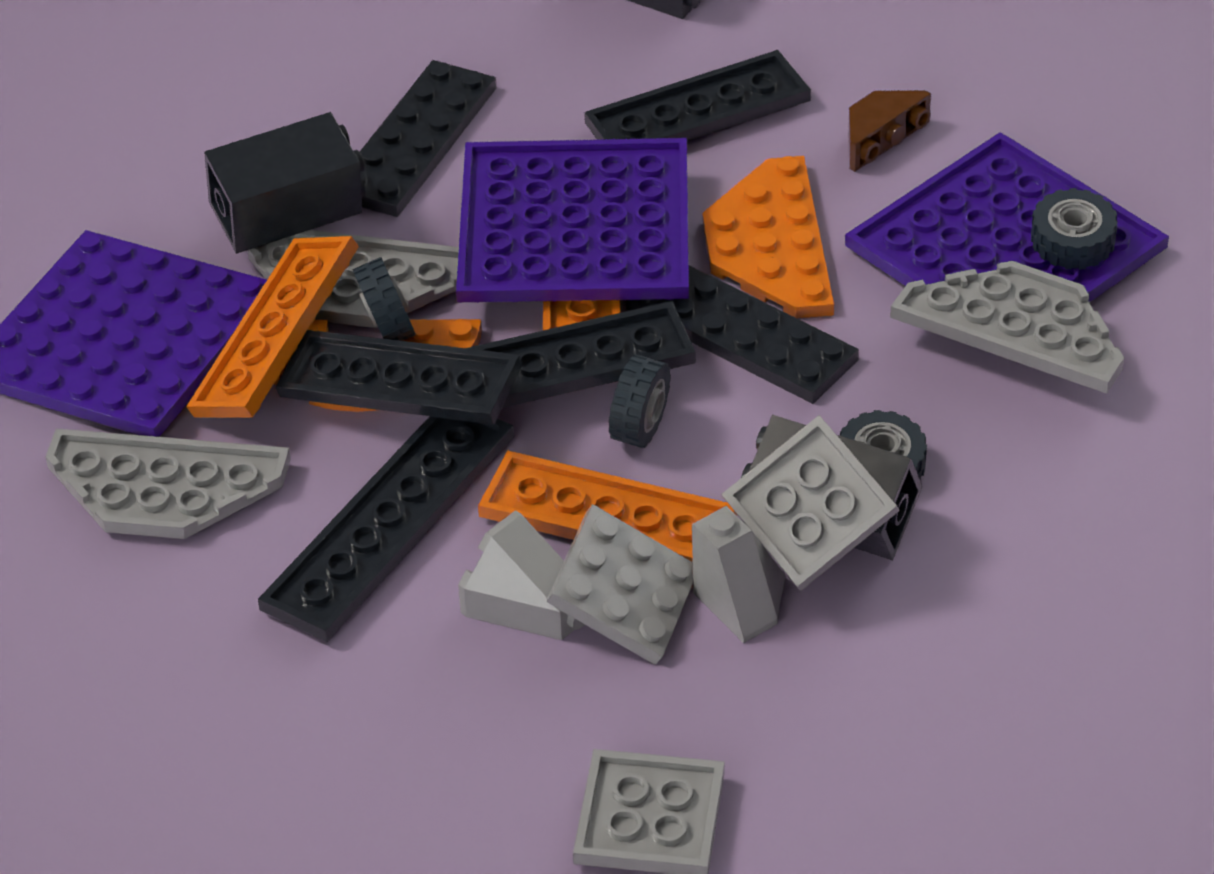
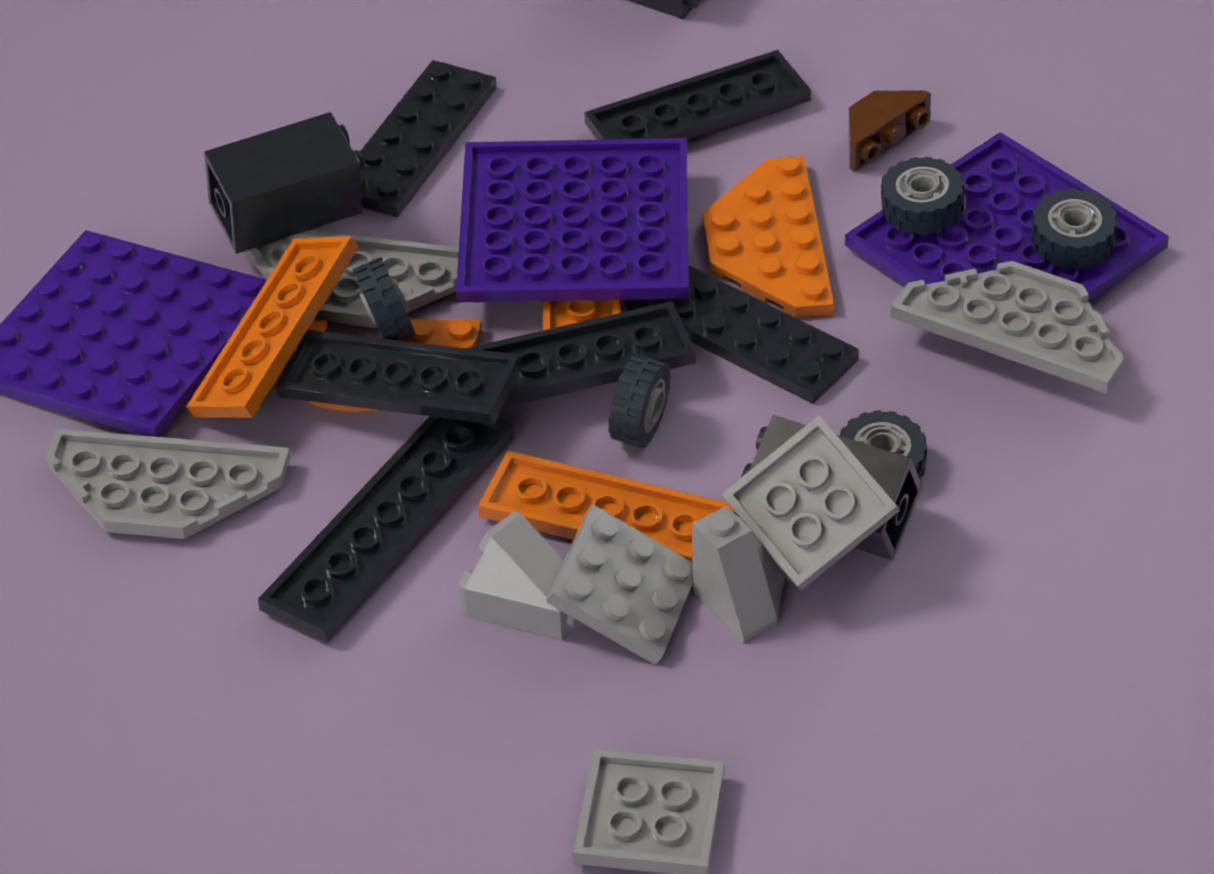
(922, 195): none -> black wheel

